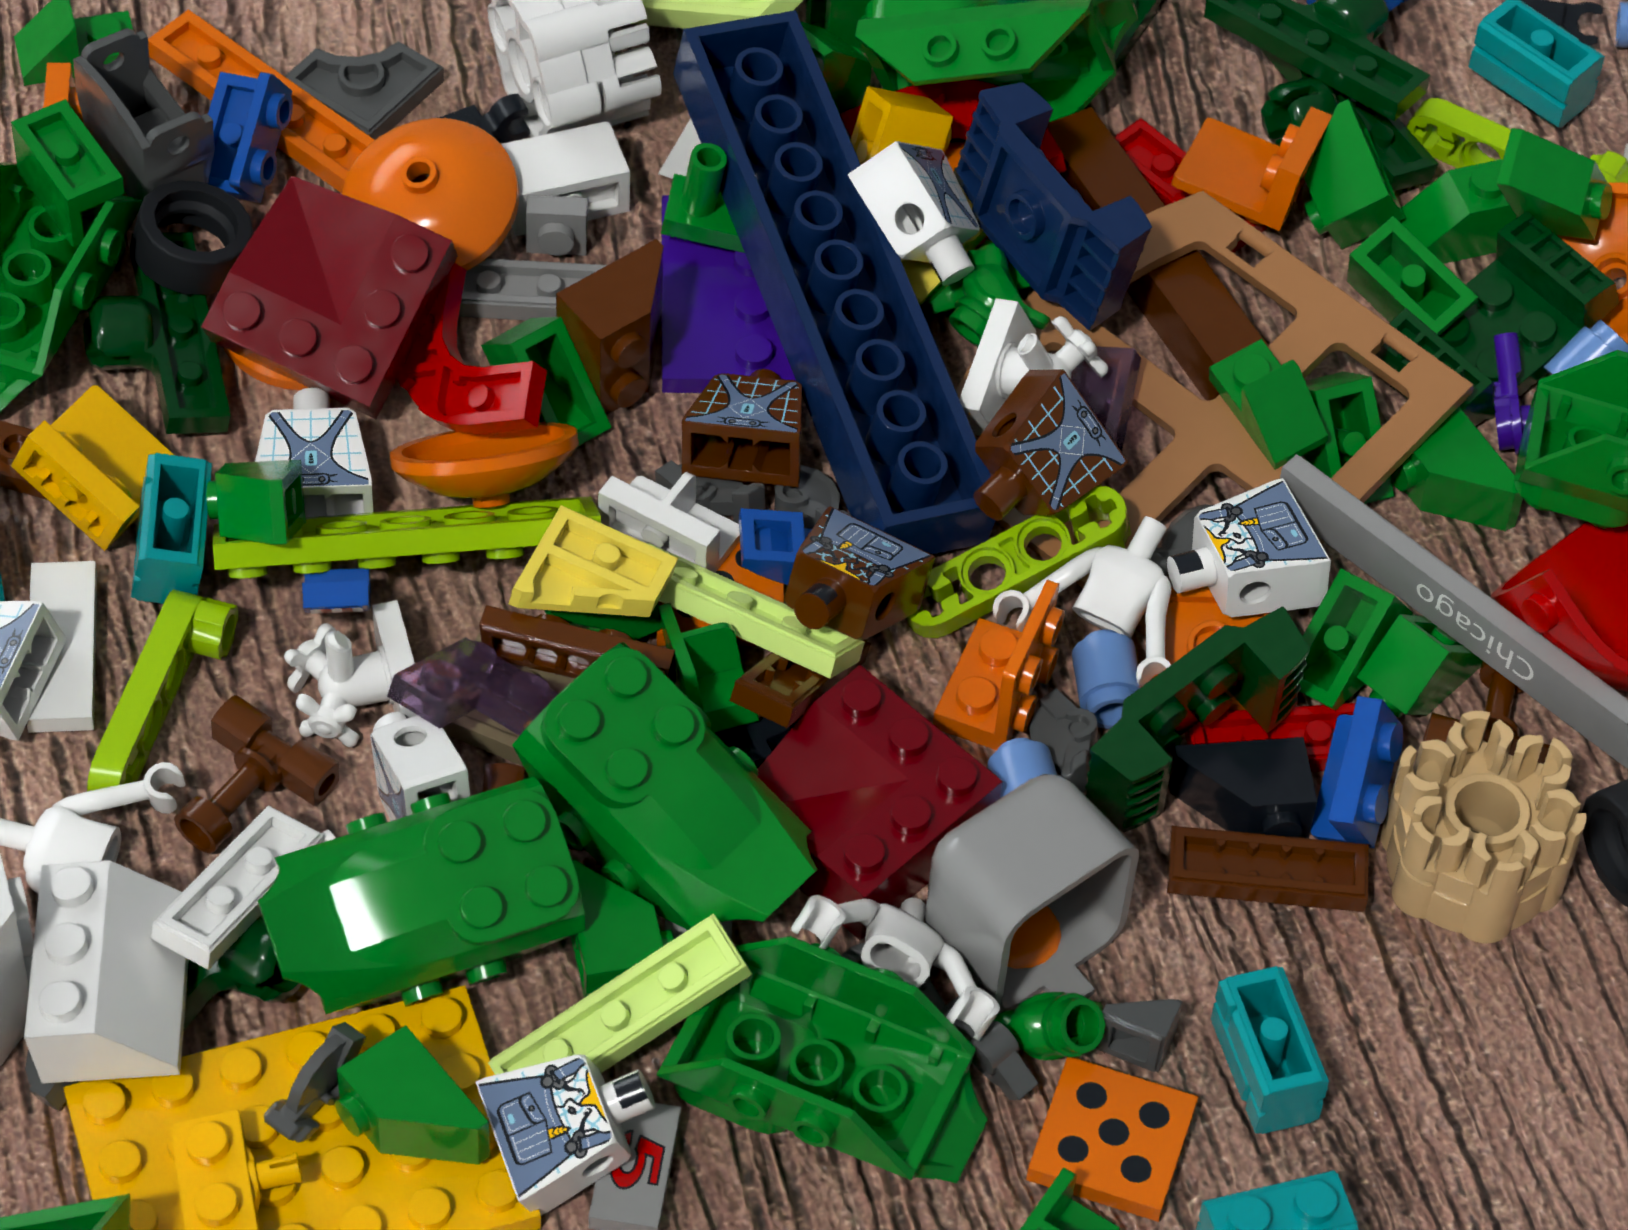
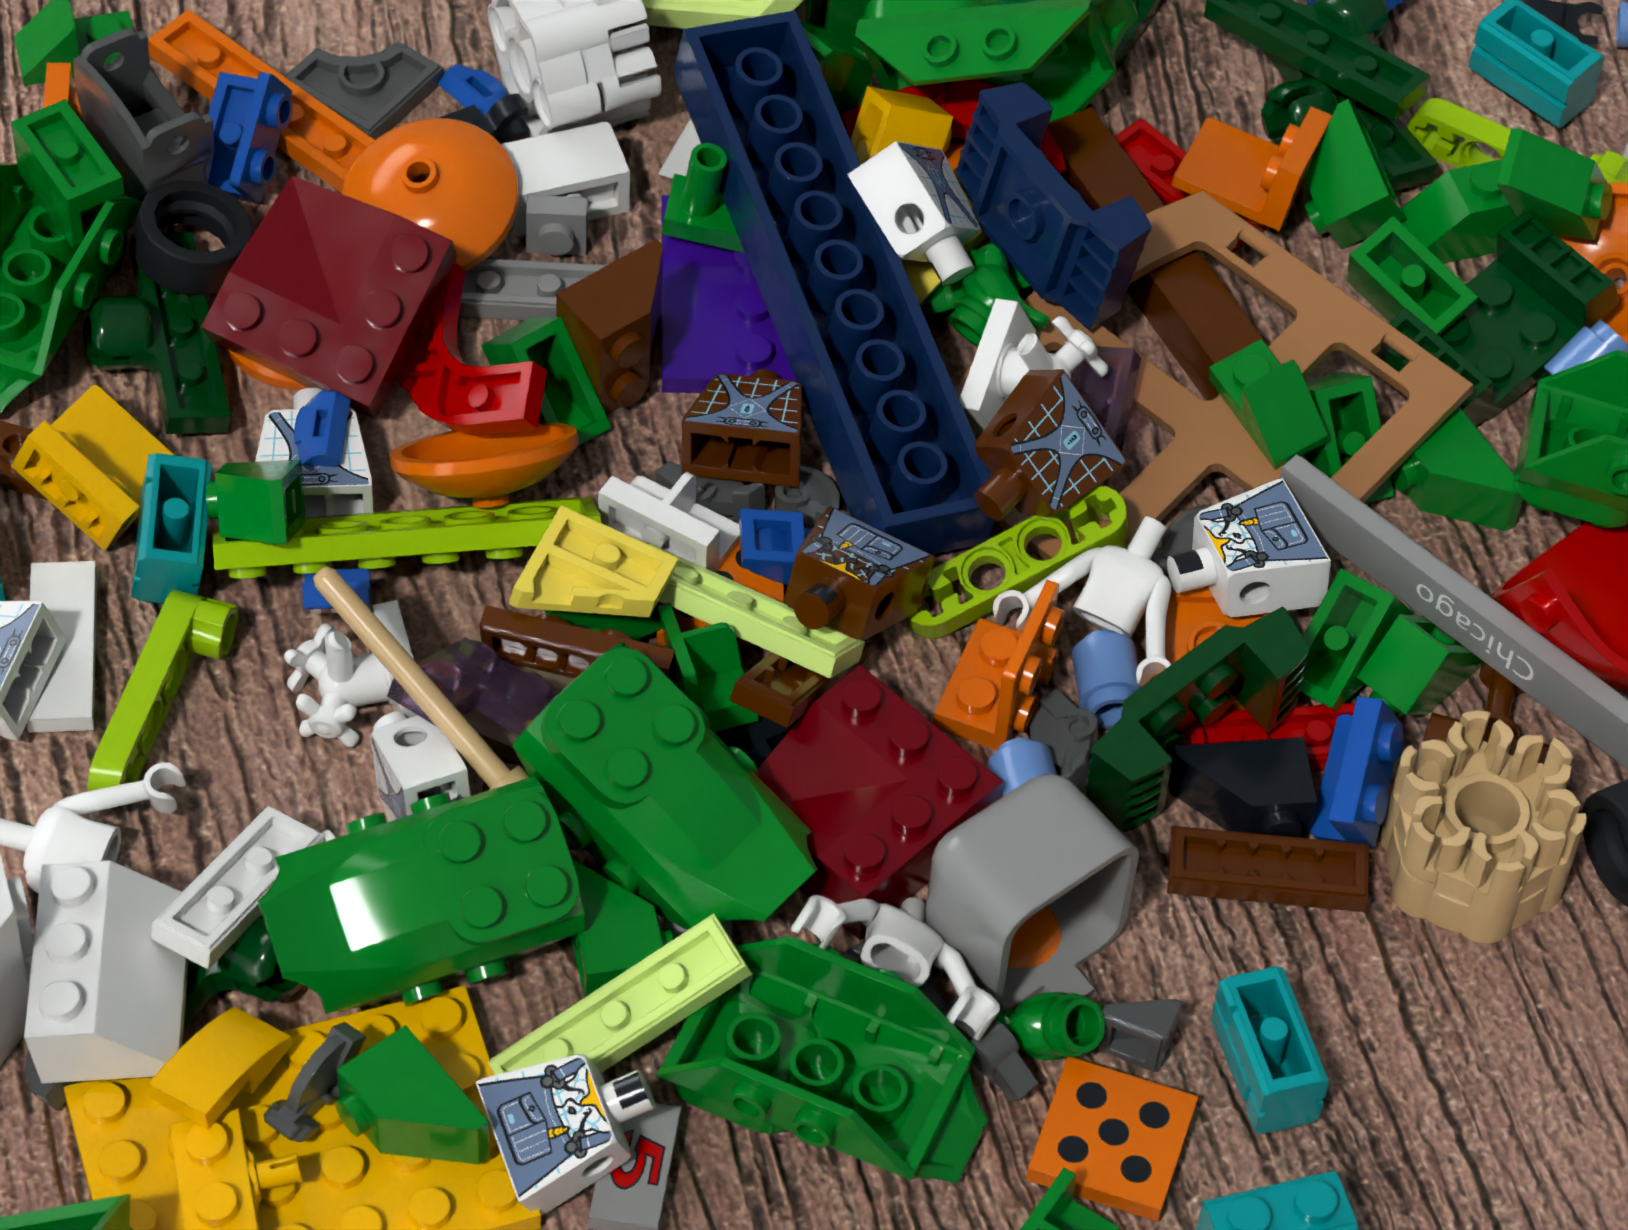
(216, 1064): none -> yellow slope
(261, 763): reddish brown bar -> none
(322, 429): none -> blue piece
(415, 680): none -> tan bar
(472, 87): none -> blue piece
(1508, 413): dark purple plate -> none

